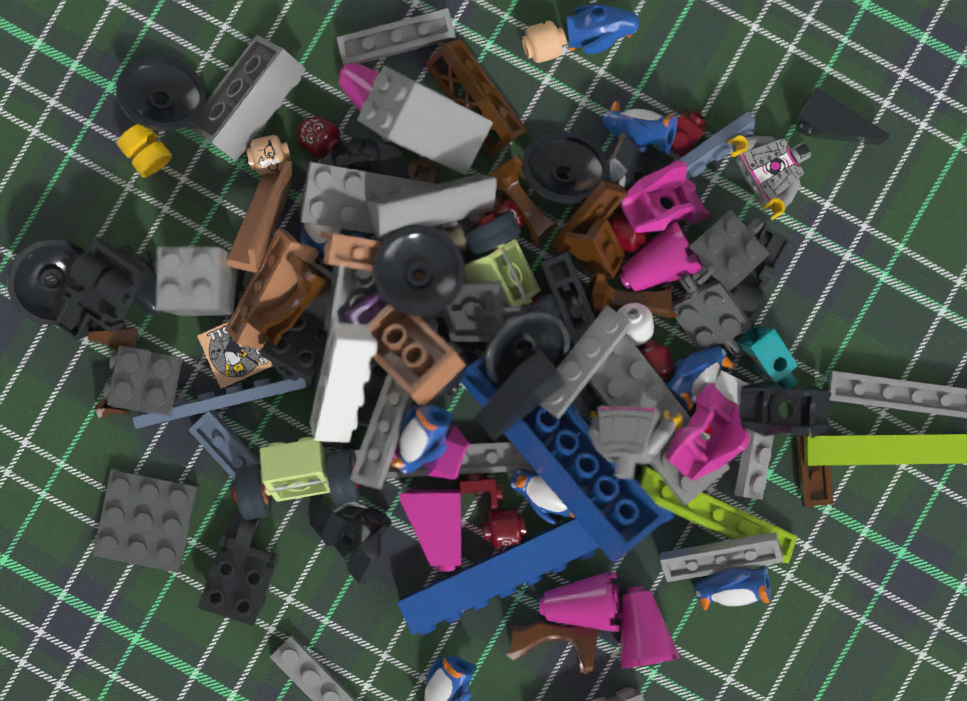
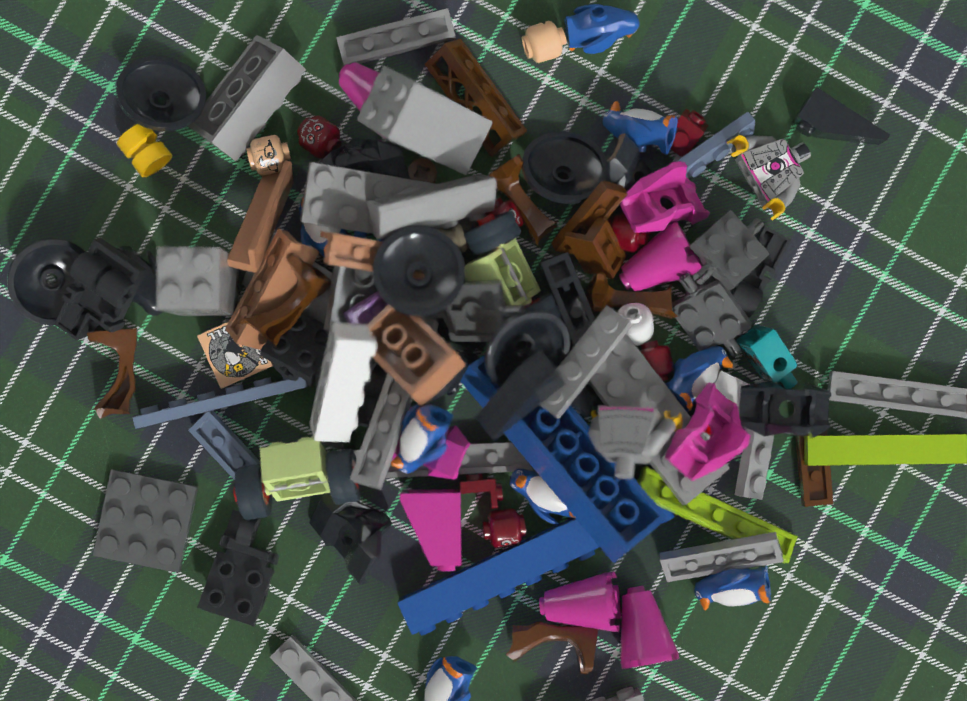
(143, 381): dark grey plate -> none

